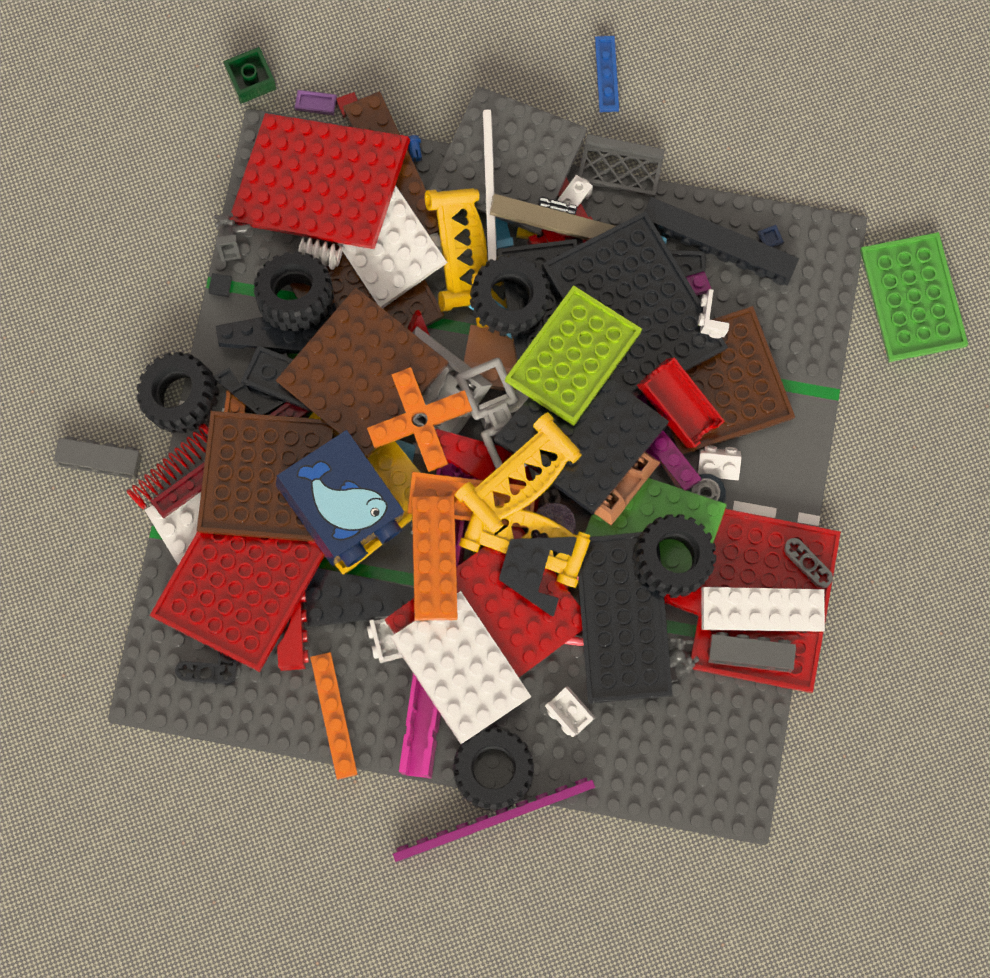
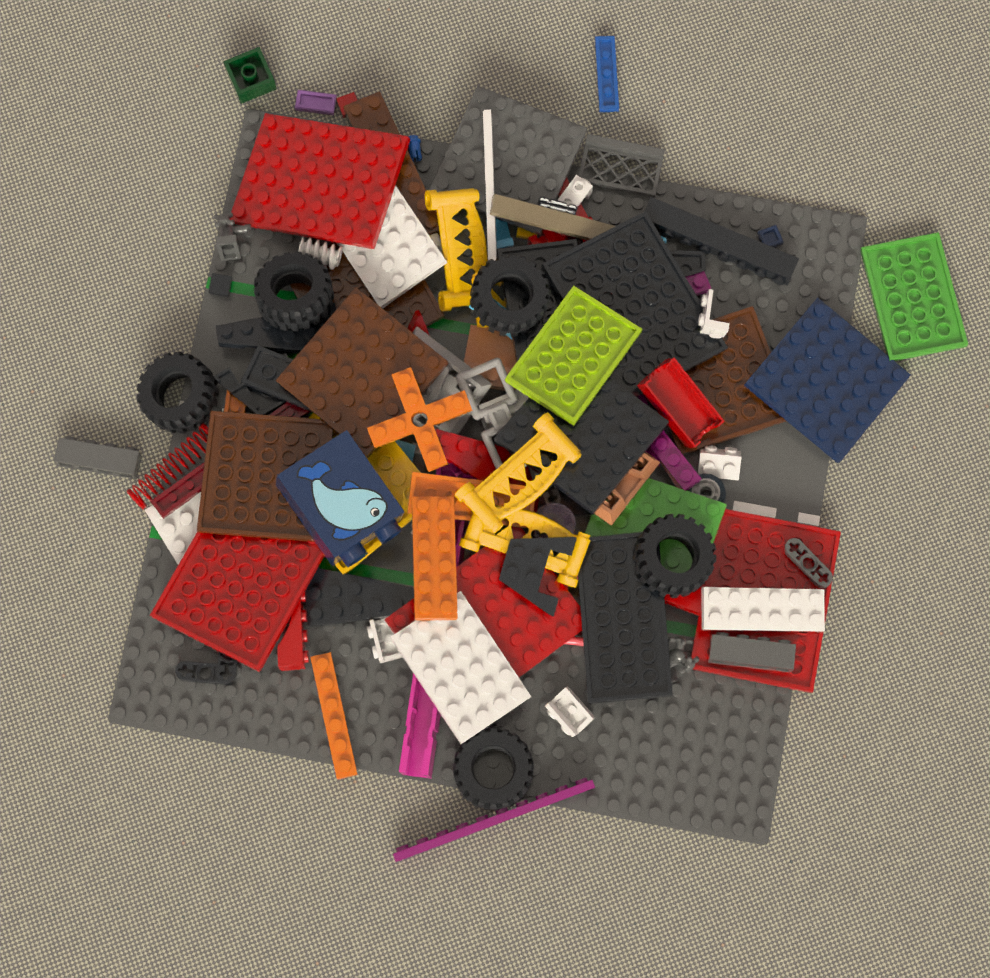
(827, 380): none -> dark blue plate

